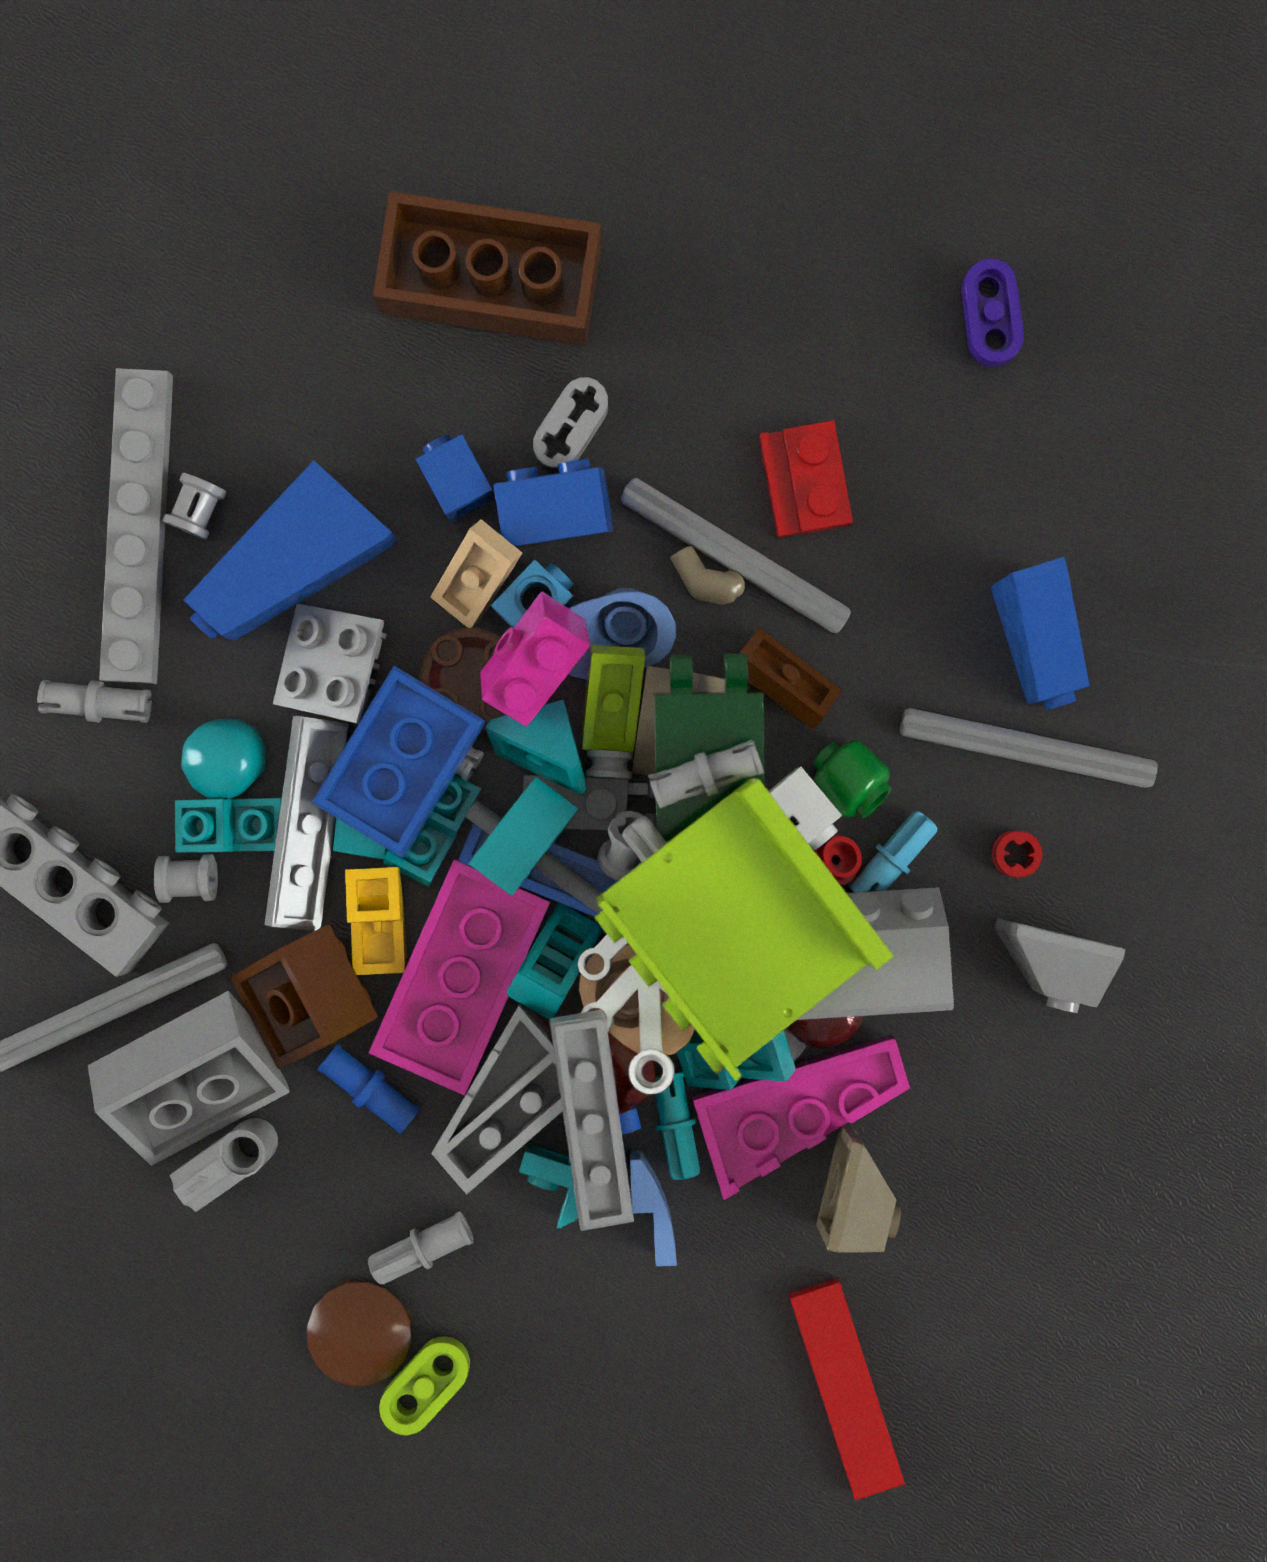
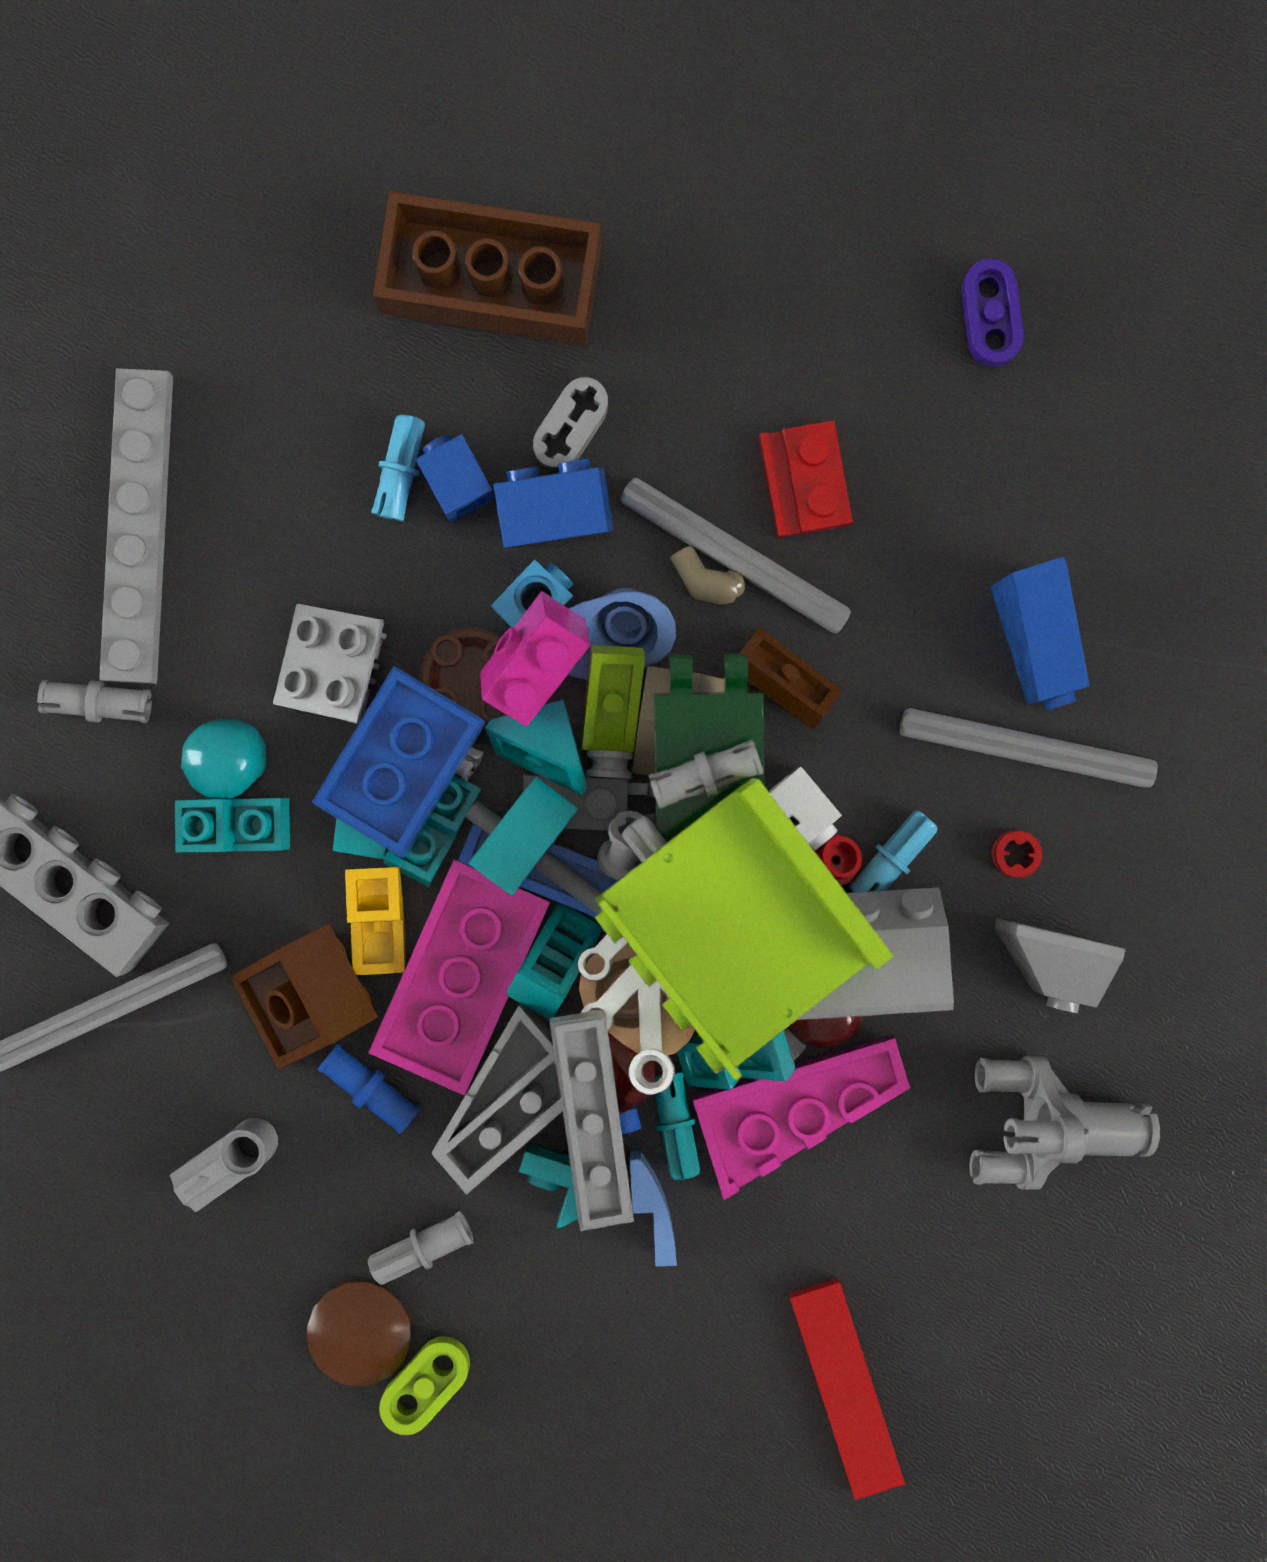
(184, 504): light grey bush -> none
(185, 878): light grey bush -> none
(186, 1079): light grey slope -> none
(289, 554): blue slope -> none
(303, 828): light grey tile -> none
(399, 468): none -> medium azure axle
(476, 574): tan plate -> none
(852, 778): green head -> none
(856, 1201): dark tan slope -> none
(1055, 1125): none -> light grey wheel

